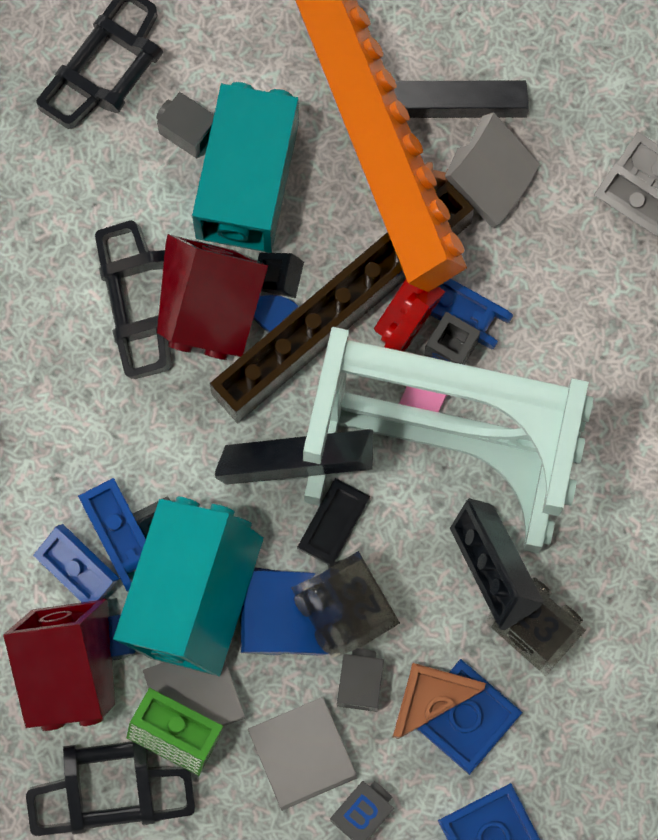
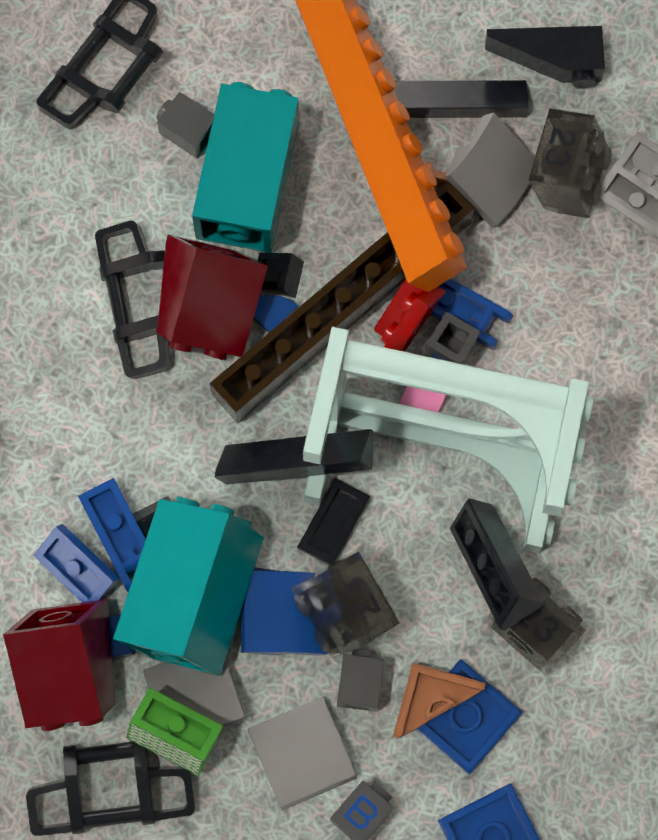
(560, 53): none -> black slope
(570, 163): none -> clear smoke brick

